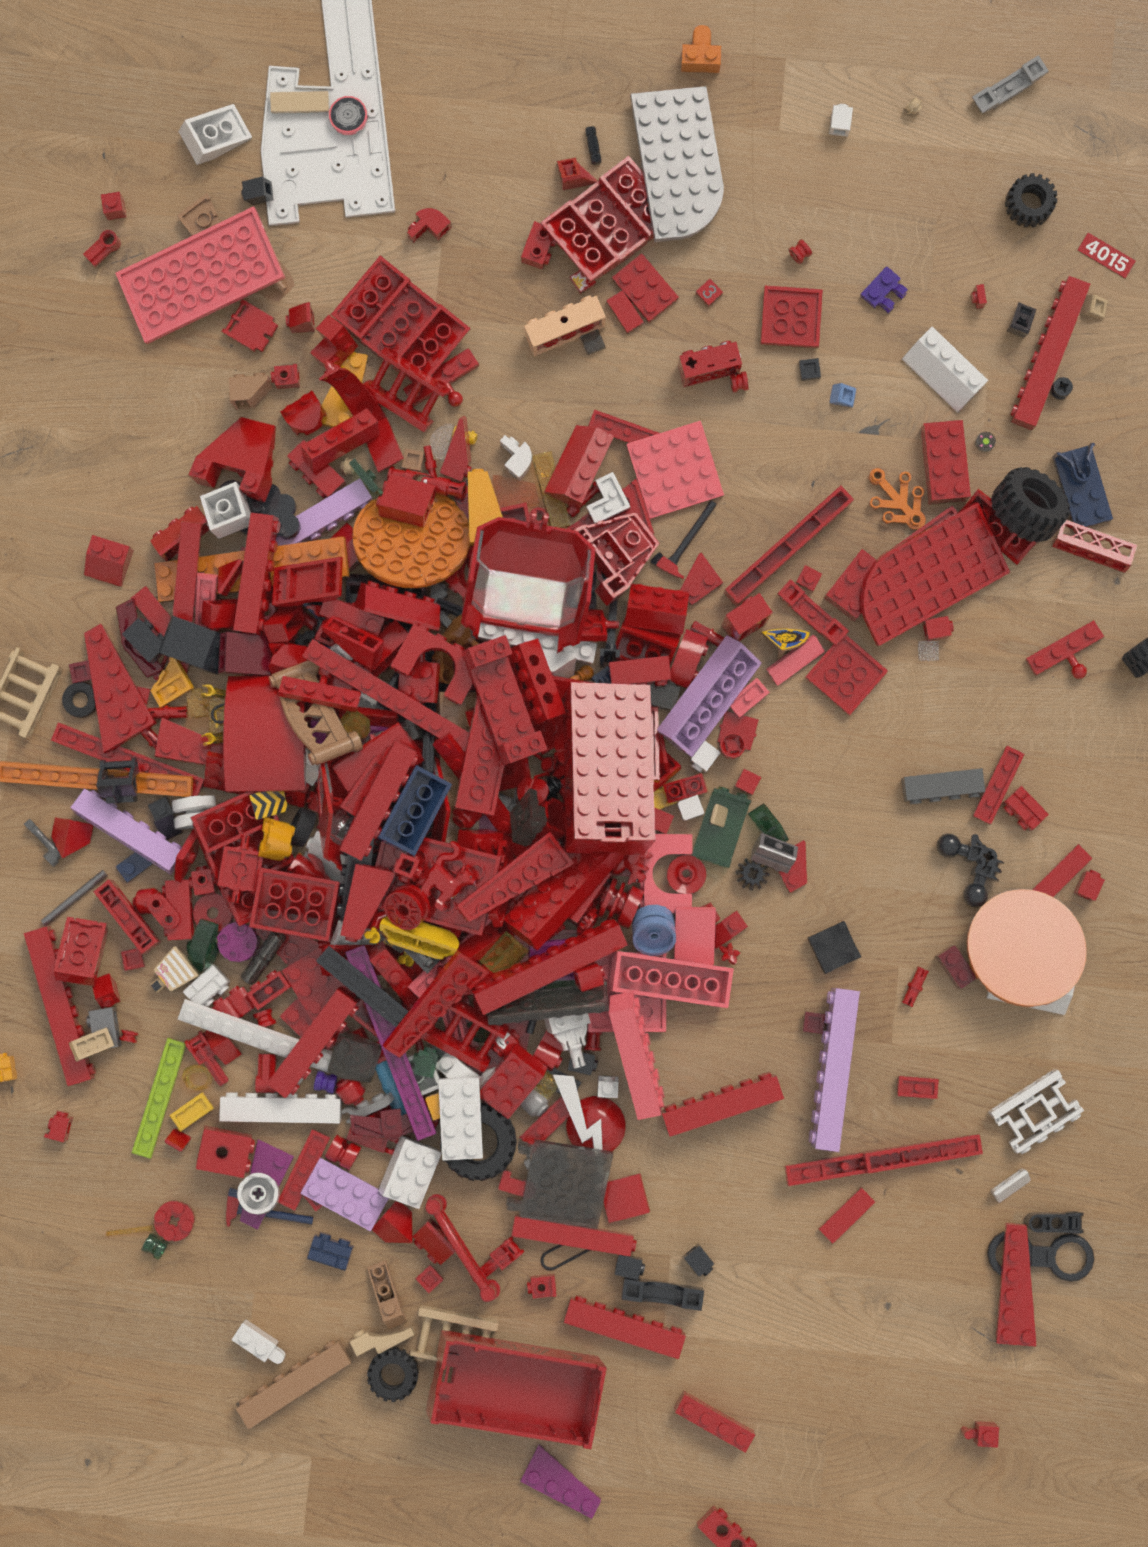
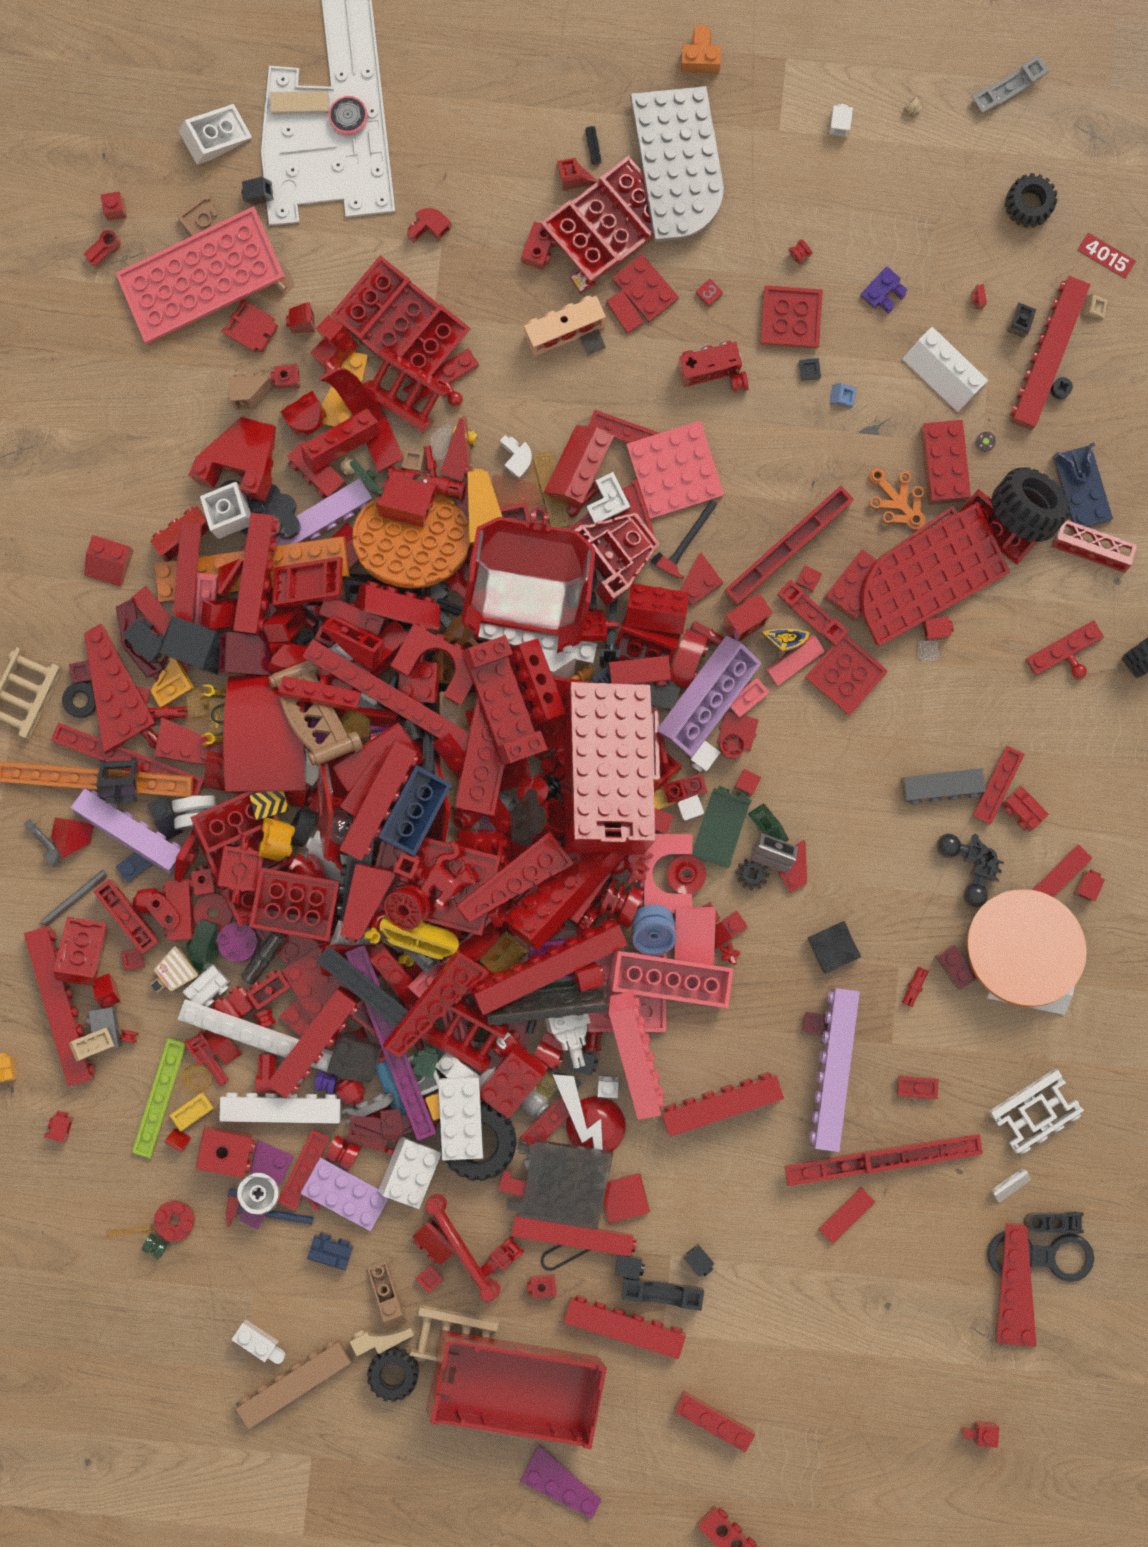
(395, 1224): red slope -> none
(718, 815): tan slope -> none

